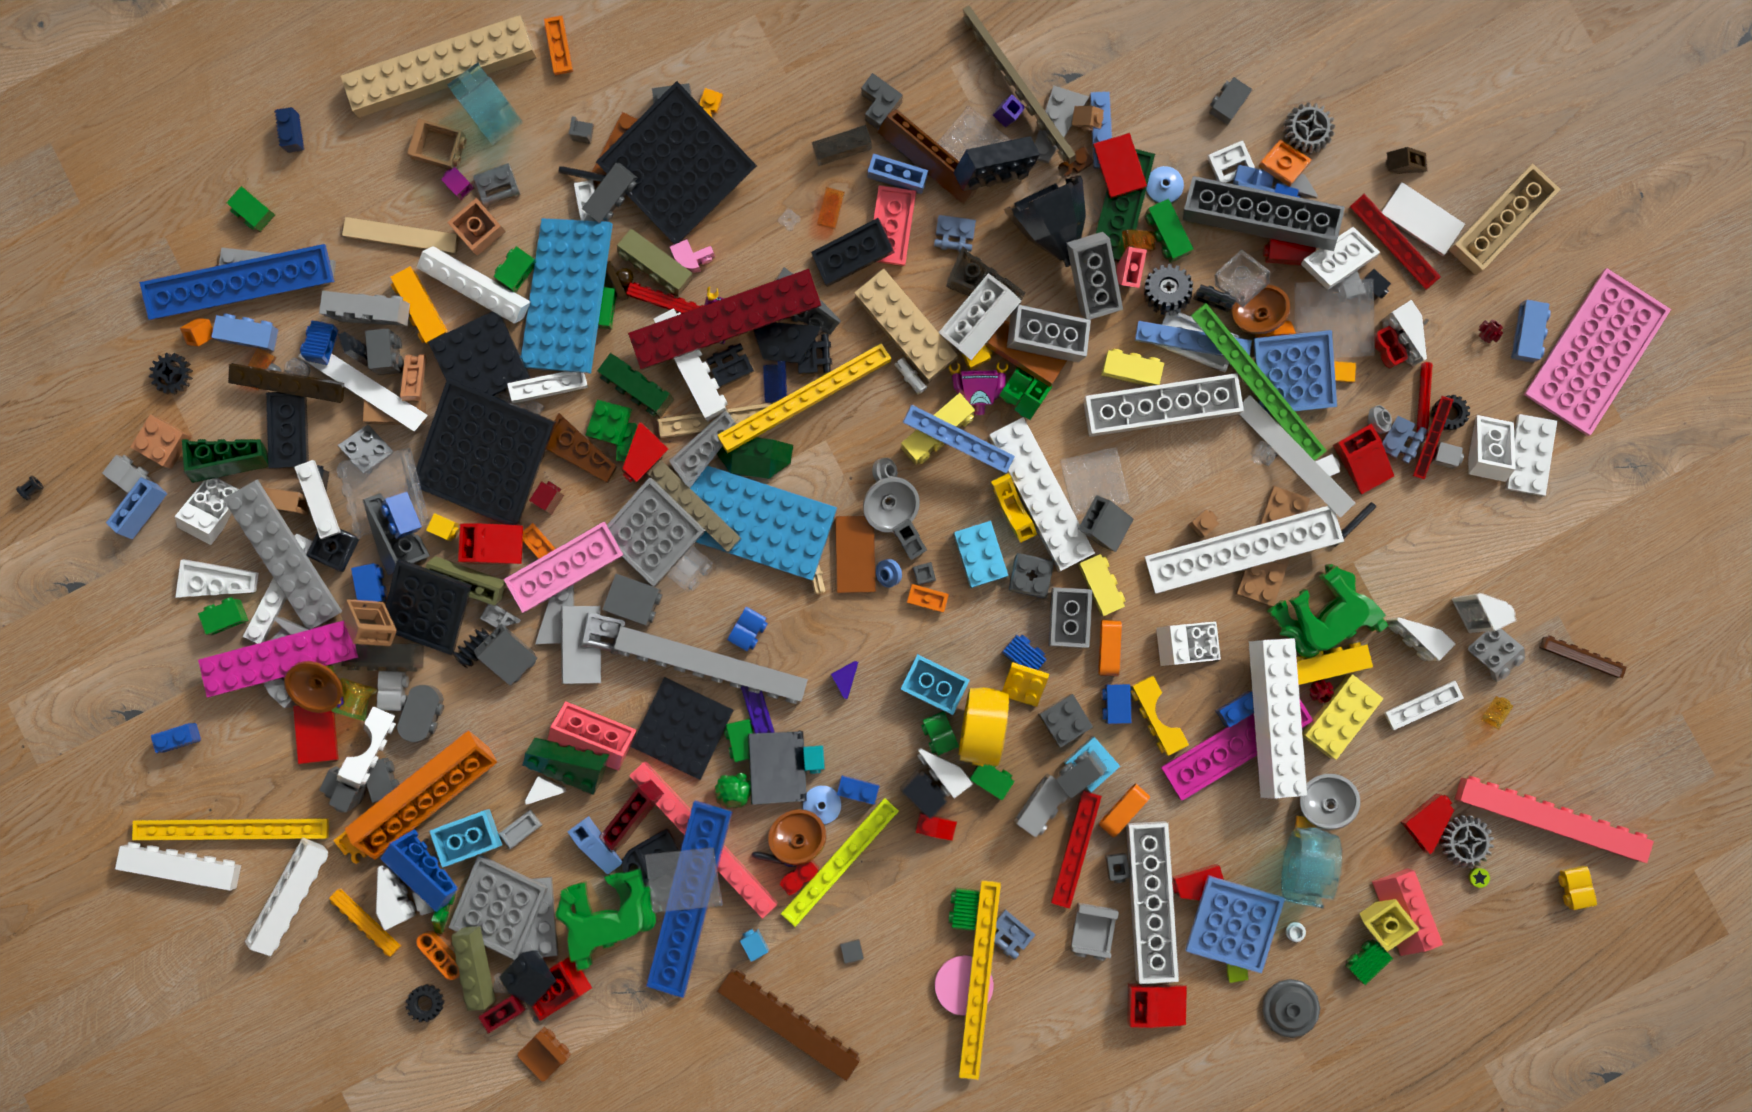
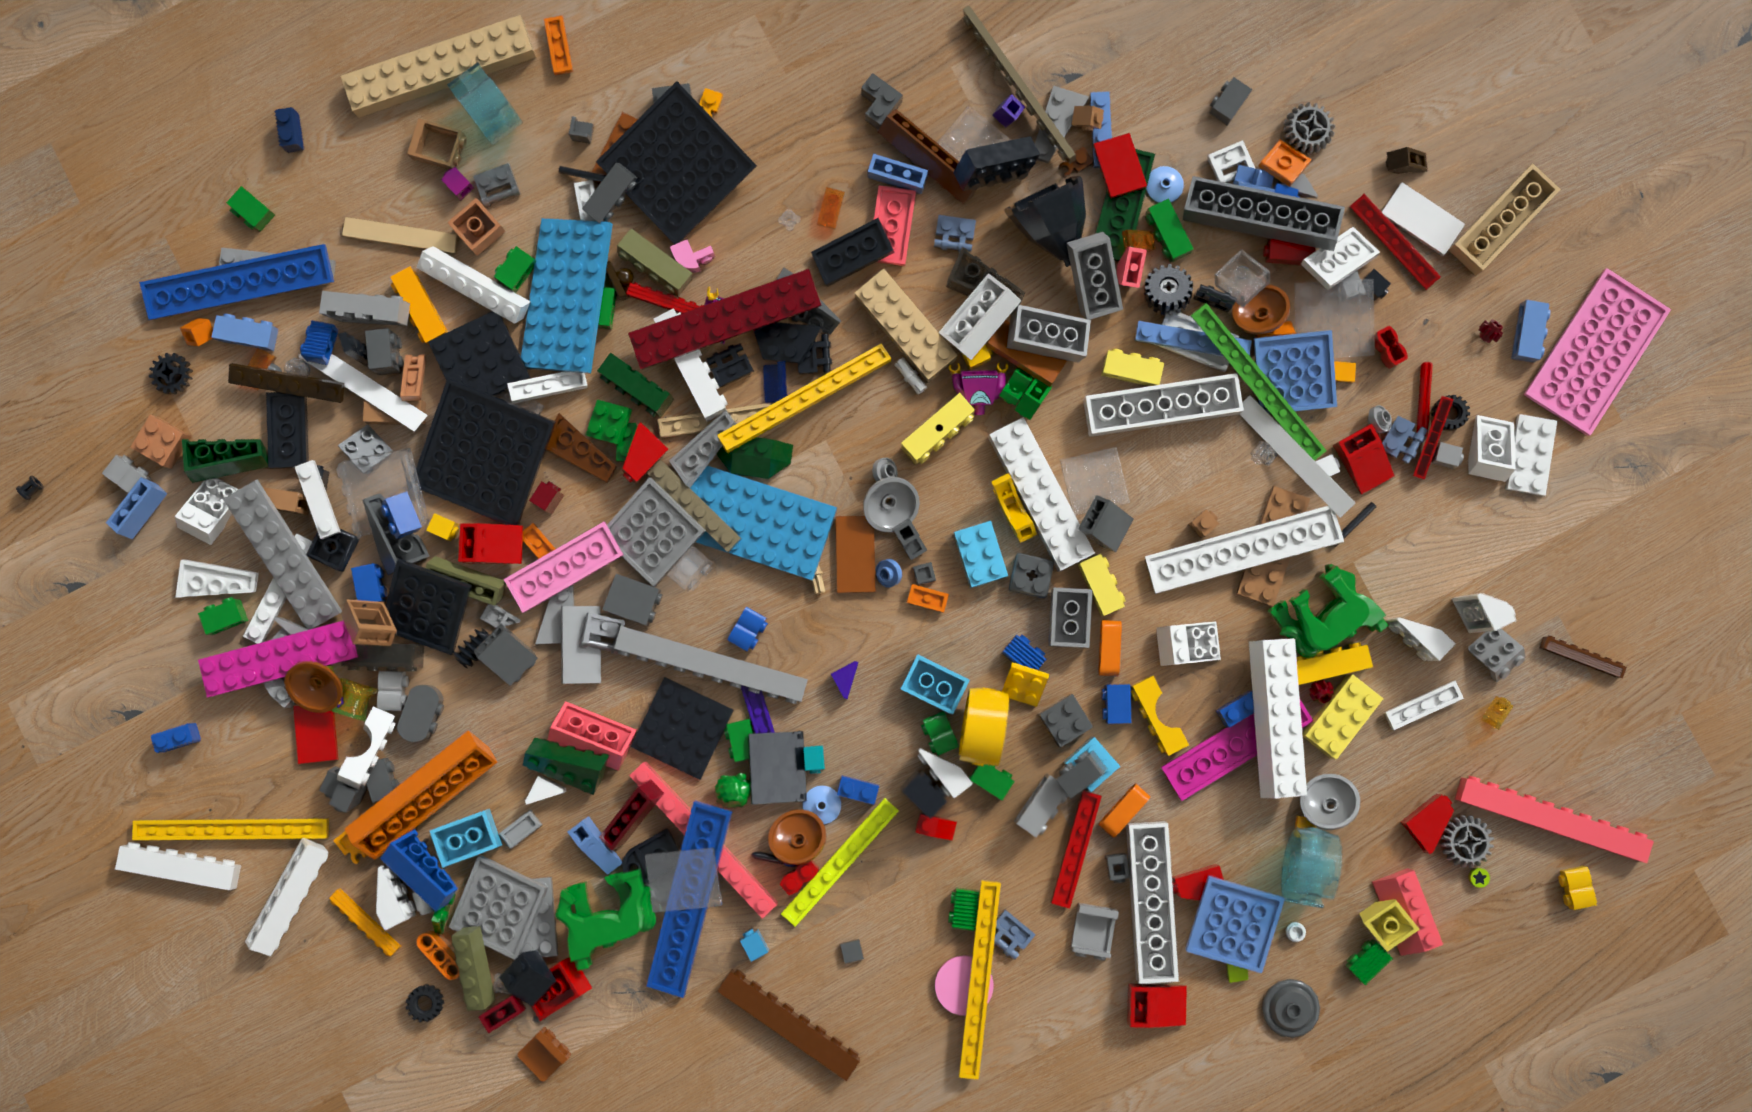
(842, 145): clear smoke brick -> none
(958, 438): medium blue plate -> none
(1409, 327): white slope -> none

